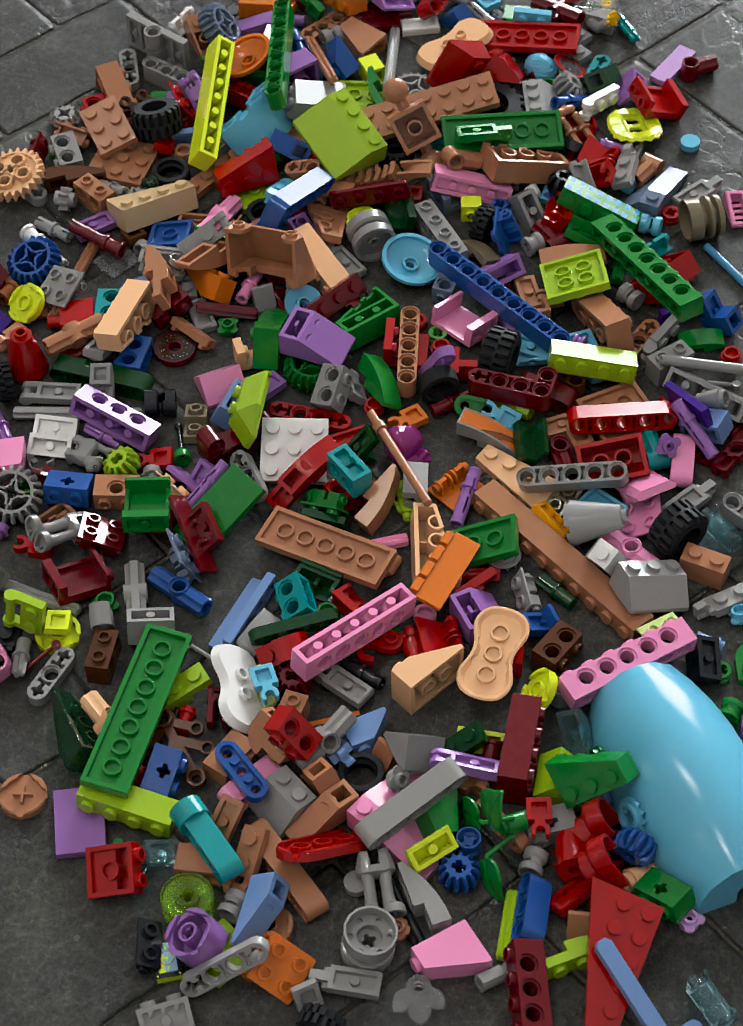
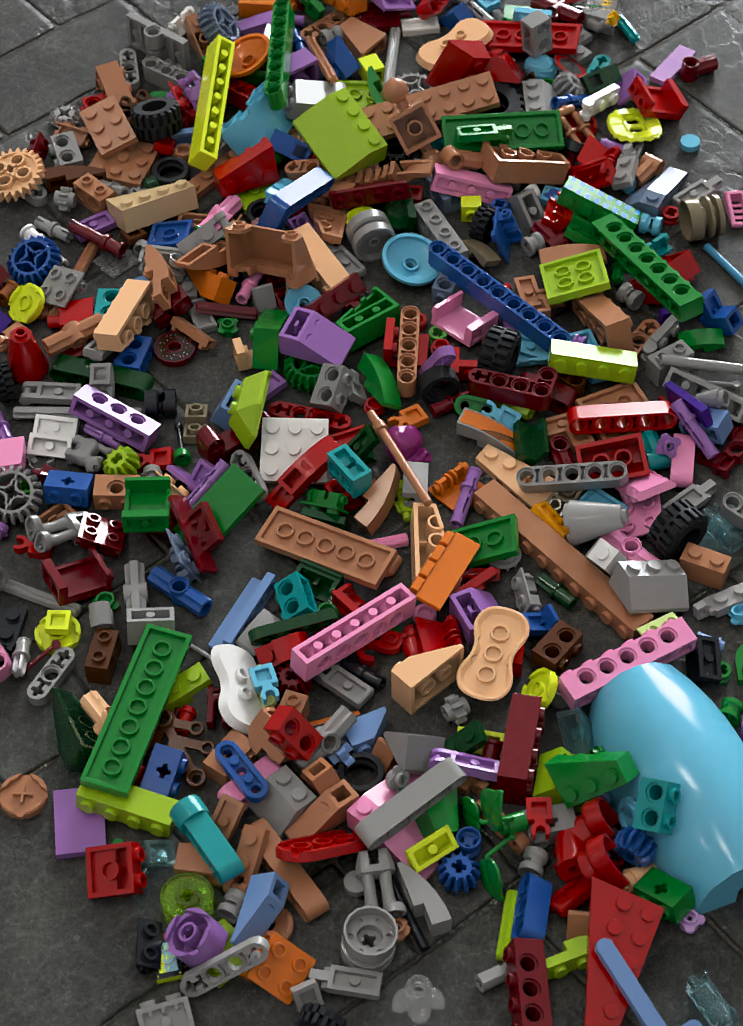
(32, 612): lime plate -> none
(216, 383): bright pink slope -> none
(450, 954): bright pink slope -> none
(455, 709): none -> light grey gear
(508, 266): medium lavender brick -> none
(536, 33): none -> light grey brick
(557, 181): black piece -> none
(582, 172): light grey hinge -> none
(650, 805): none -> teal brick
(731, 354): red plate -> none

